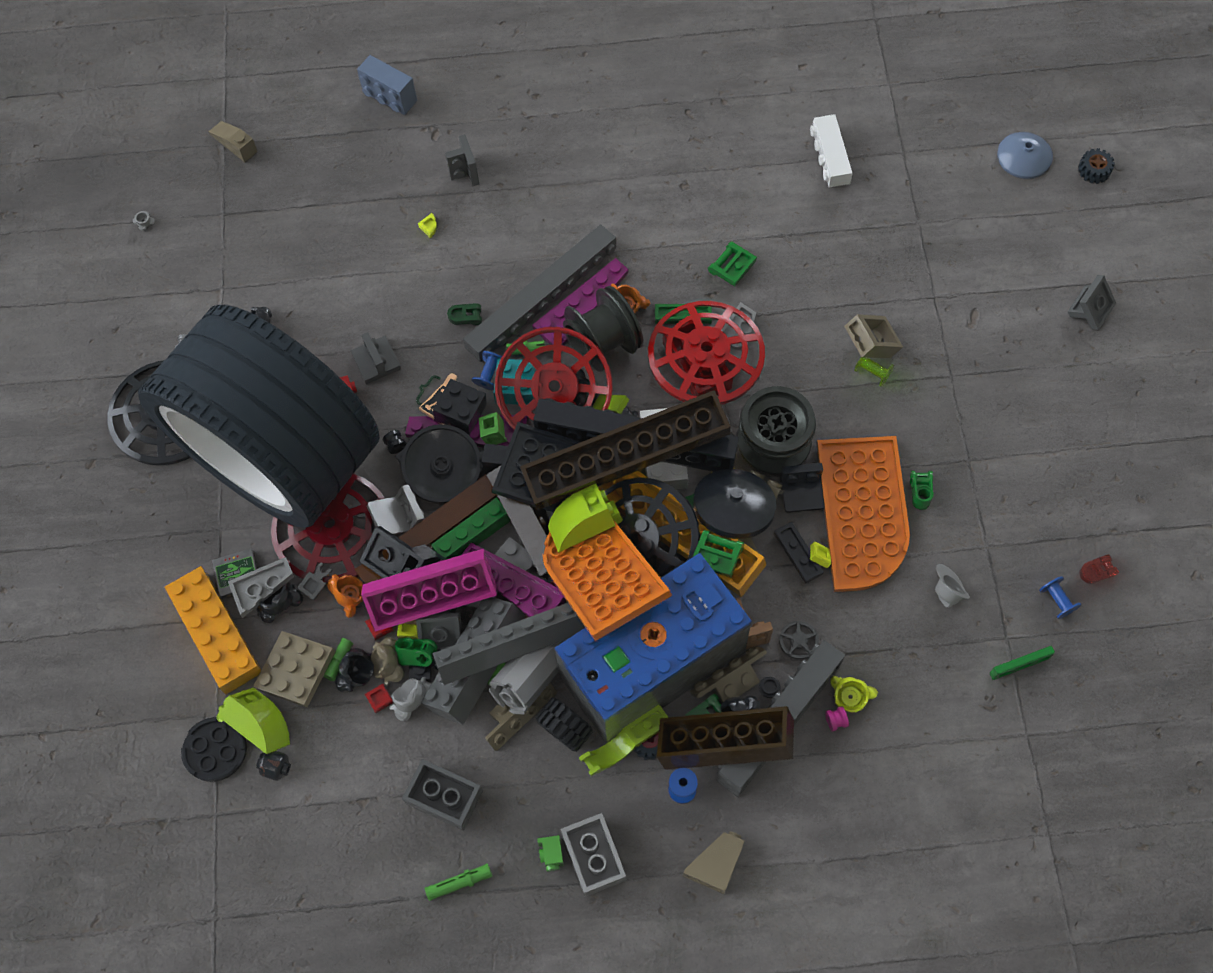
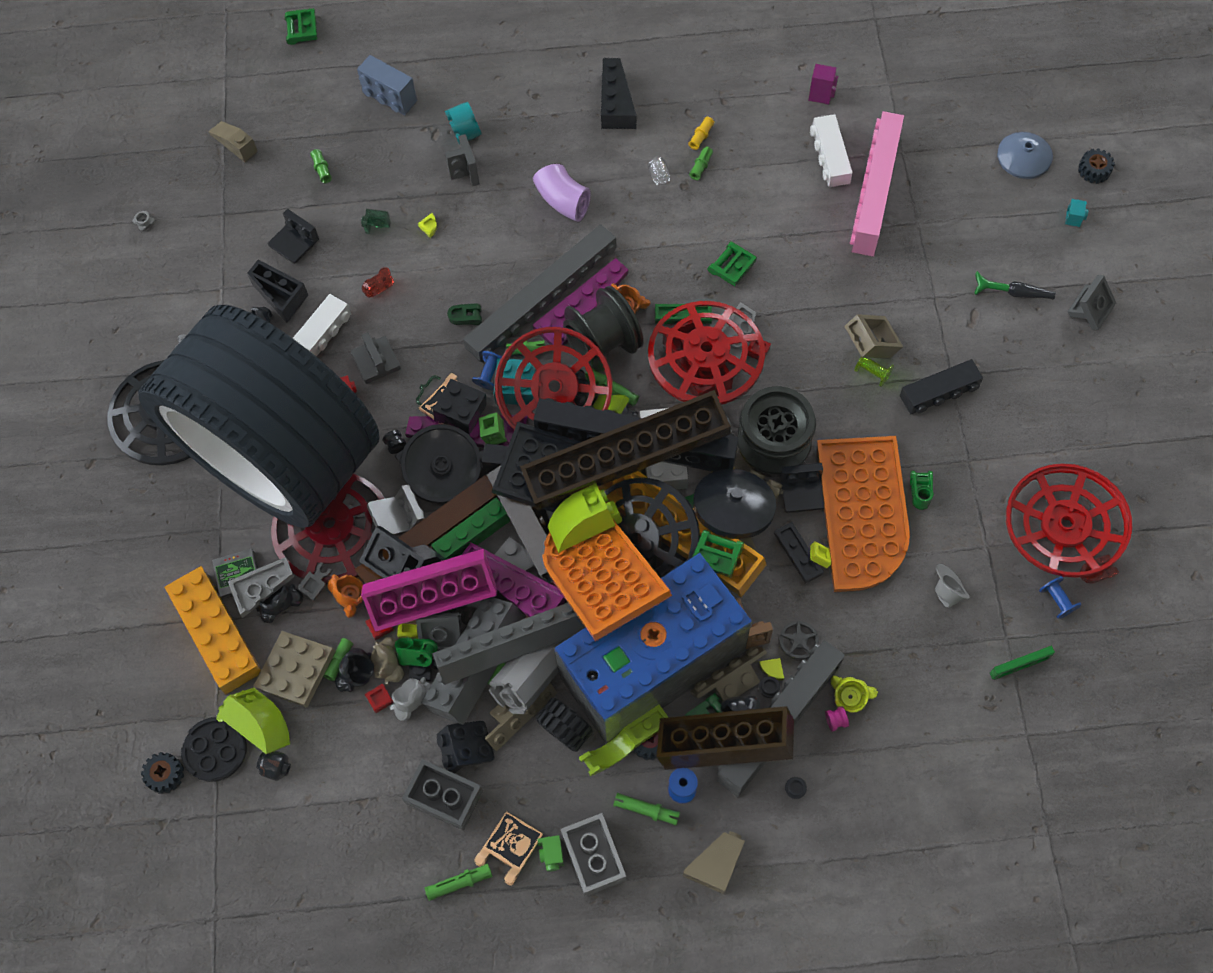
(170, 774): none -> black wheel
(278, 289): none -> black wedge
(294, 238): none -> black bracket
(306, 26): none -> green plate
(321, 166): none -> bright green pin
(323, 324): none -> white brick
(375, 218): none -> clear green bracket
(378, 283): none -> clear red plate
(463, 121): none -> teal brick
(464, 745): none -> black bracket
(510, 843): none -> flag
(562, 191): none -> lavender brick
(616, 100): none -> black wedge
(618, 389): none -> bright green pin
(657, 812): none -> bright green pin
(659, 170): none -> clear brick
(701, 133): none -> yellow pin
(701, 163): none -> bright green axle
(753, 349): none -> red tile
(772, 668): none -> neon yellow tile
(795, 788): none -> black plate
(822, 84): none -> magenta brick
(876, 183): none -> bright pink brick
(941, 386): none -> black brick
(1015, 288): none -> black piece
(1074, 512): none -> red dish
(1076, 212): none -> teal plate

